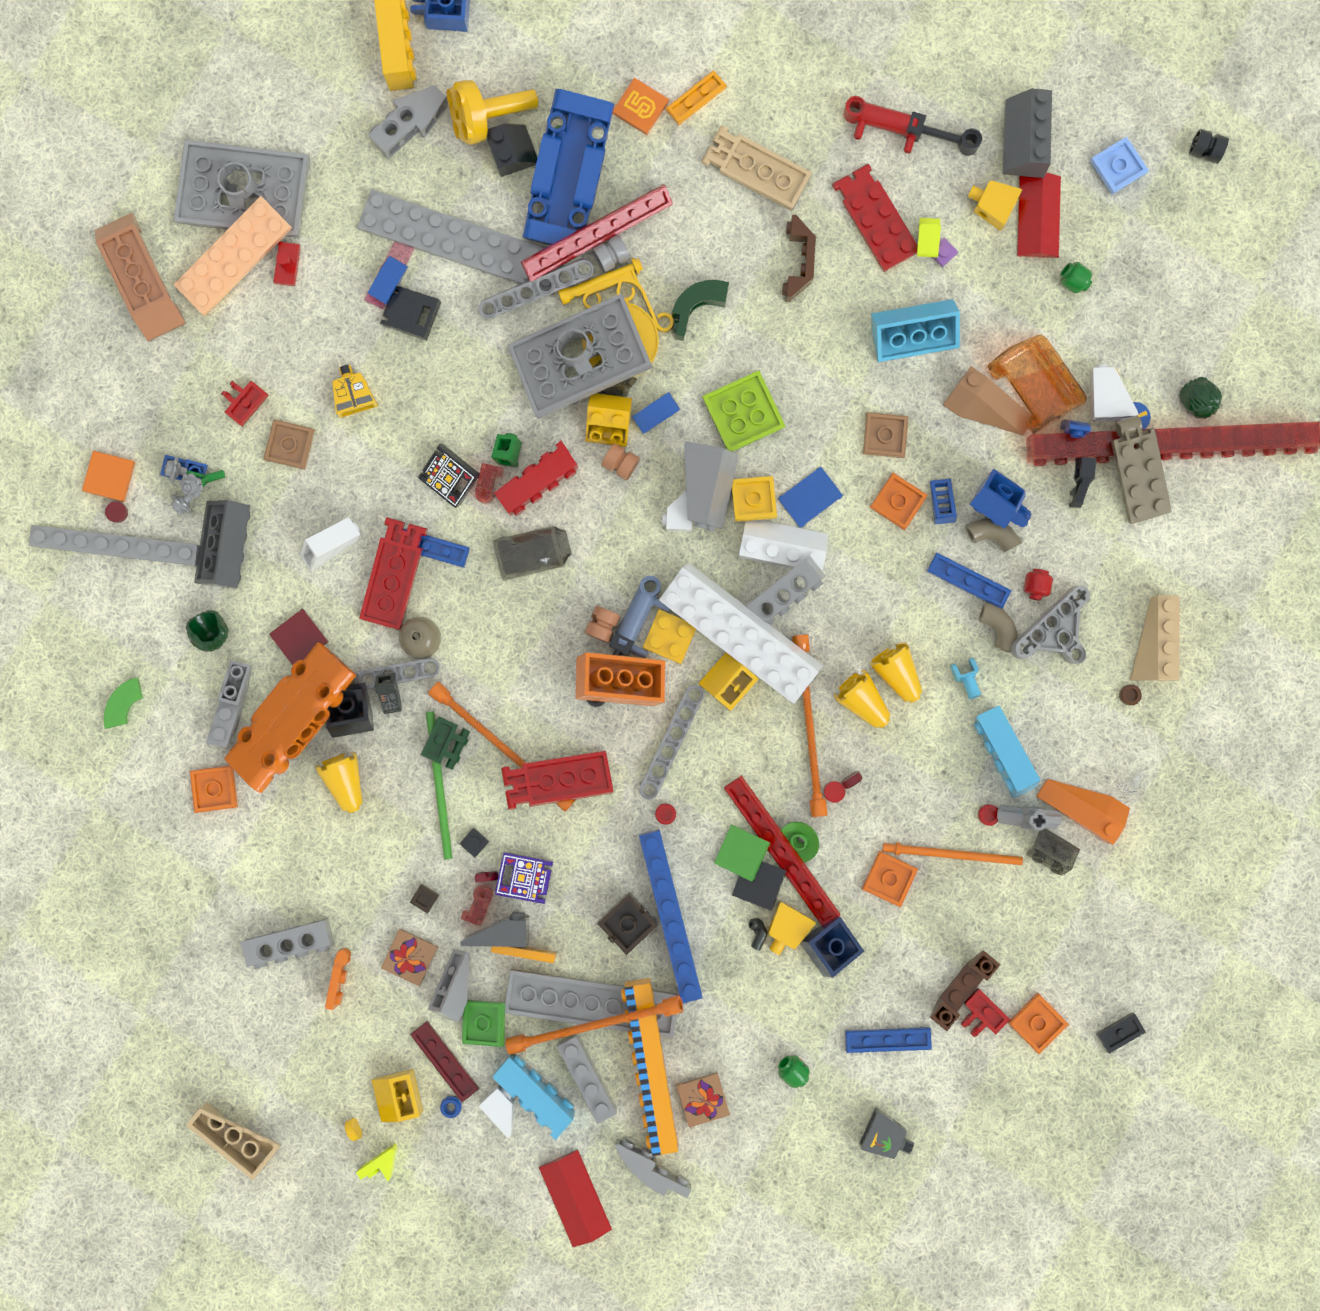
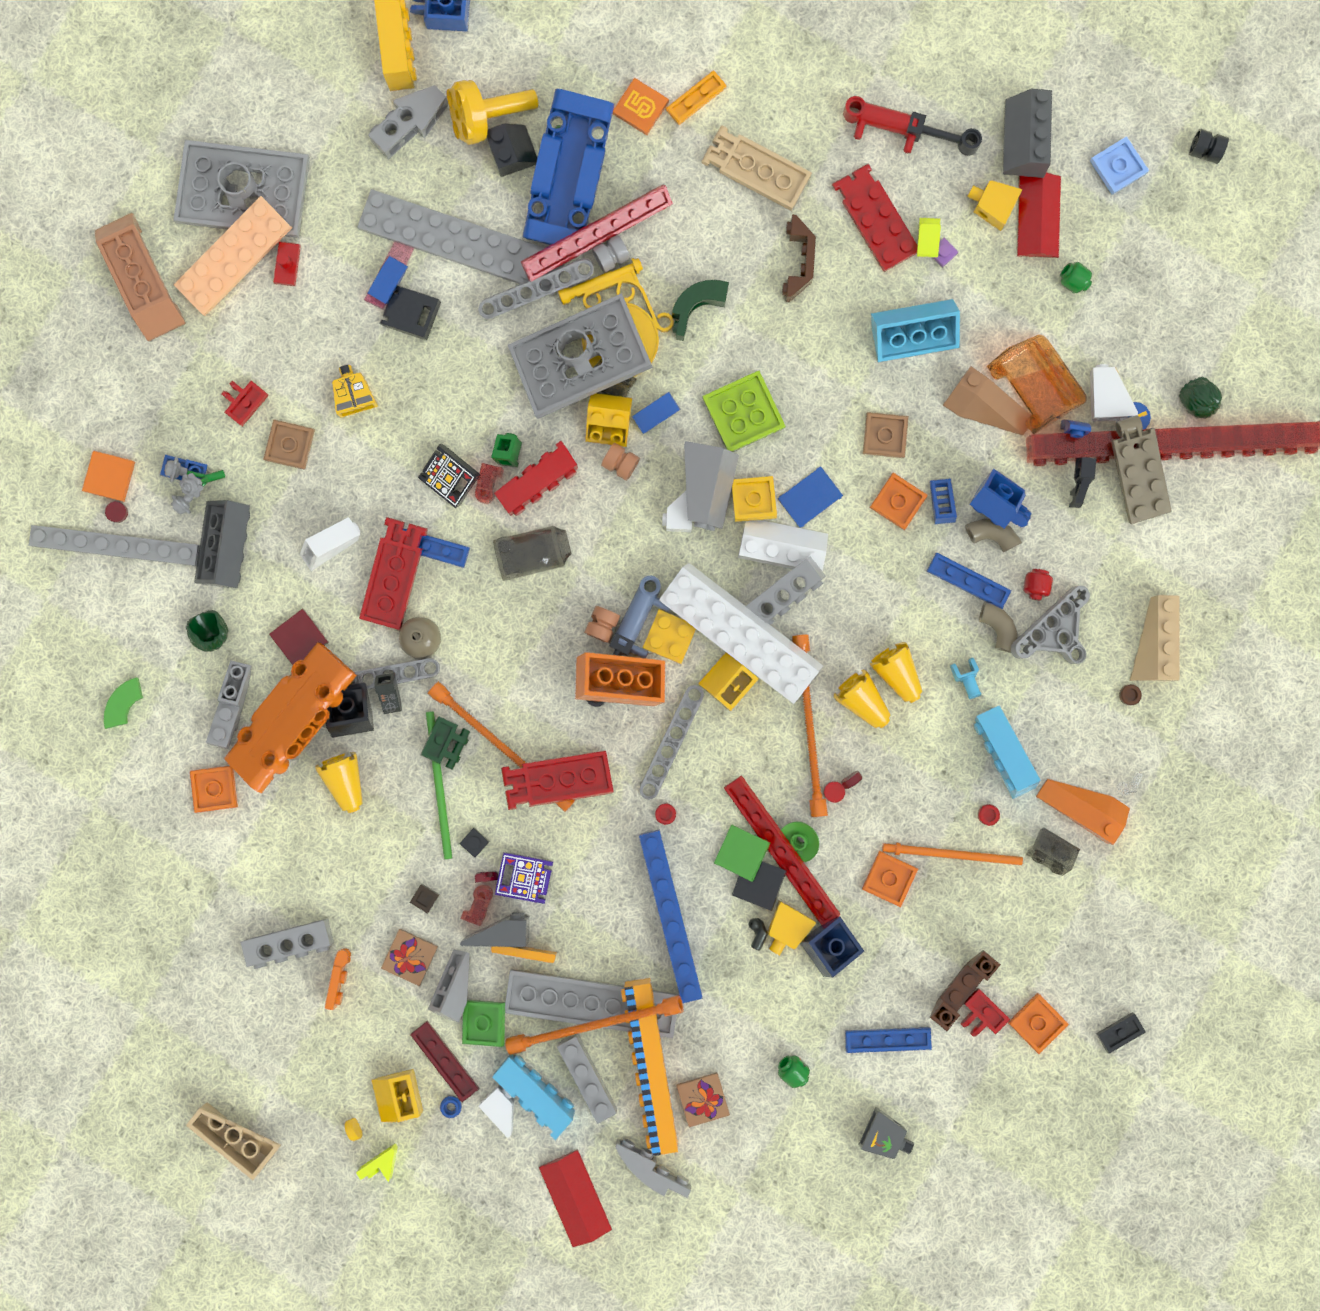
(627, 923): dark brown brick -> none
(1029, 817): light grey piece -> none

